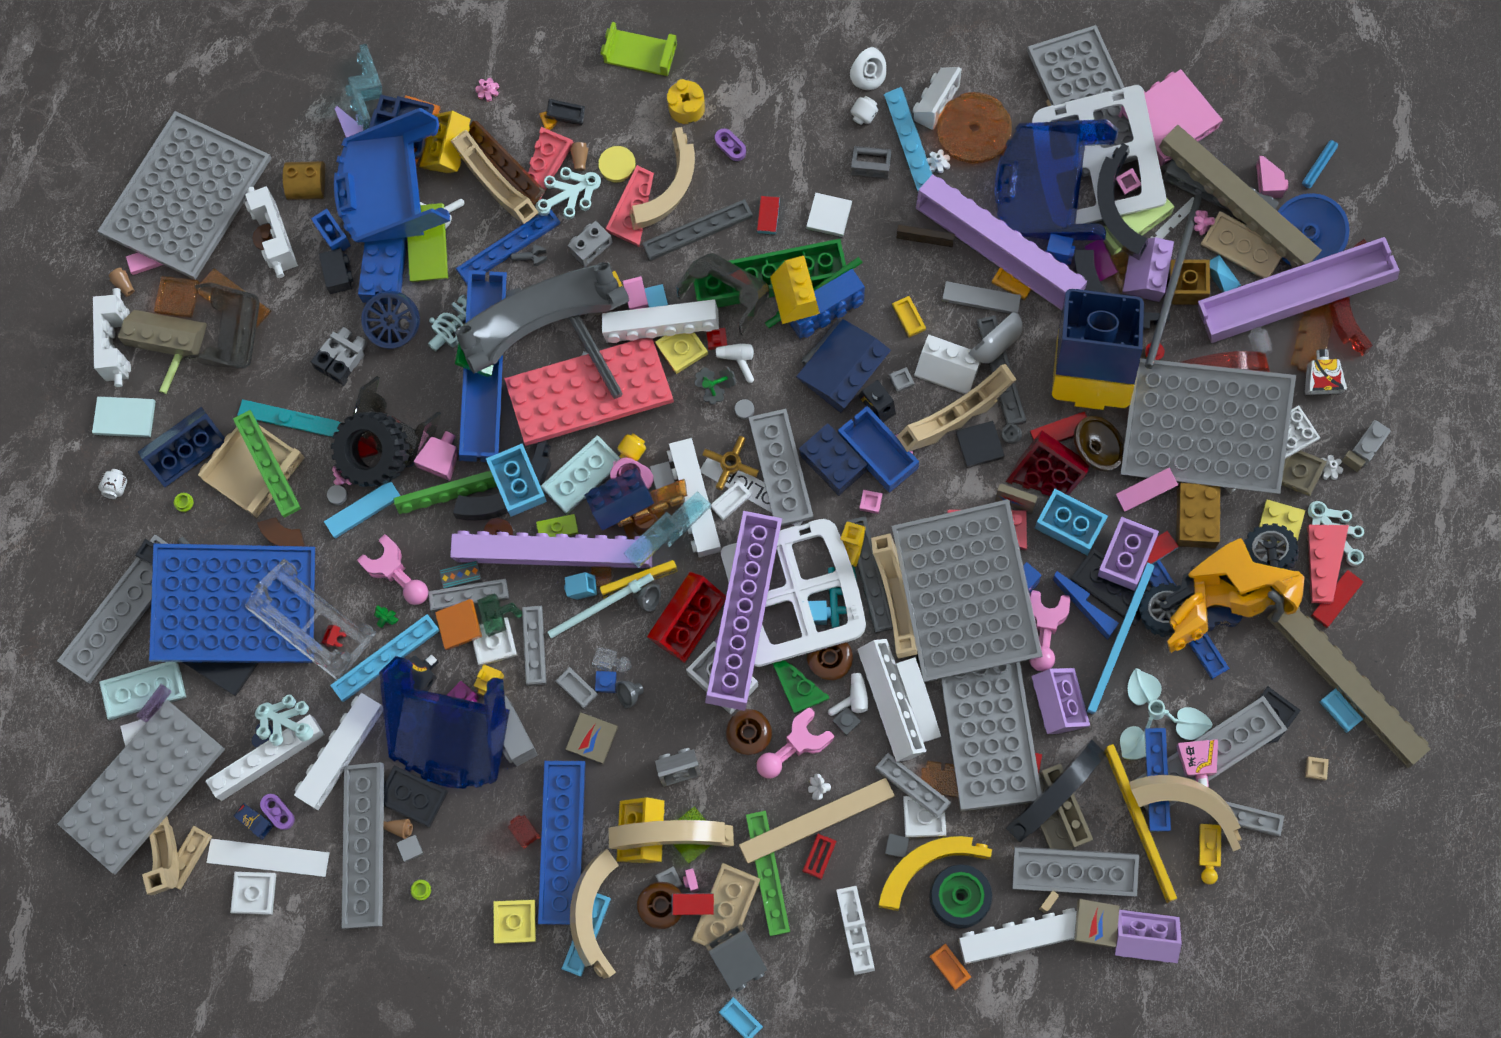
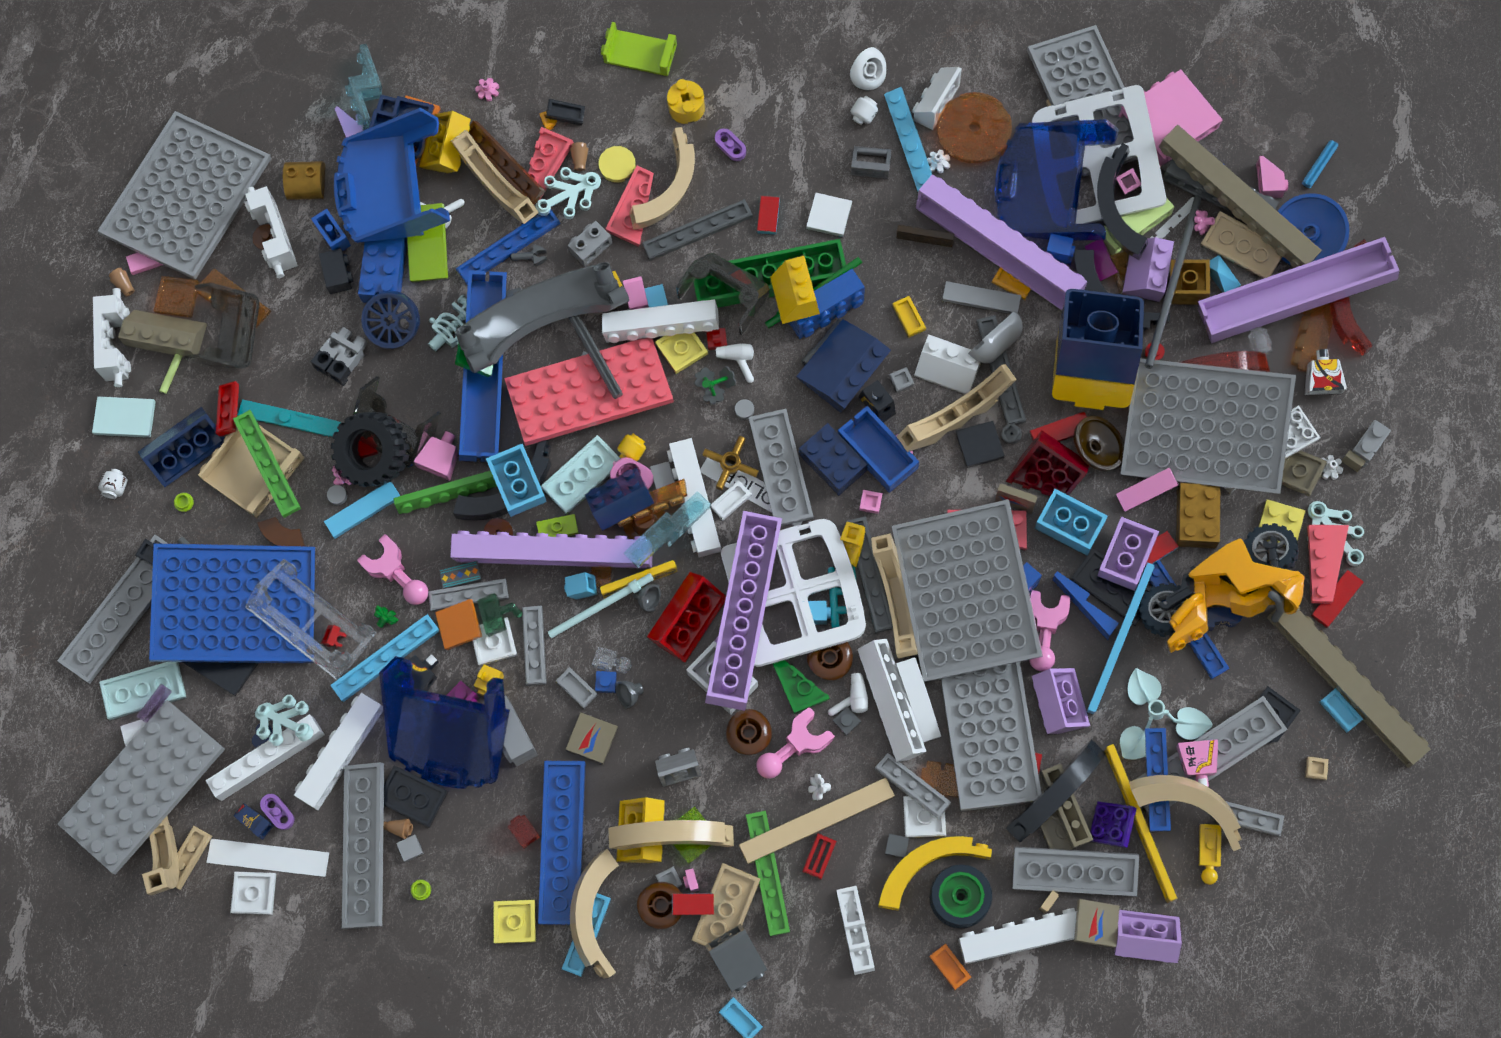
(227, 408): none -> red tile
(1112, 824): none -> dark purple tile

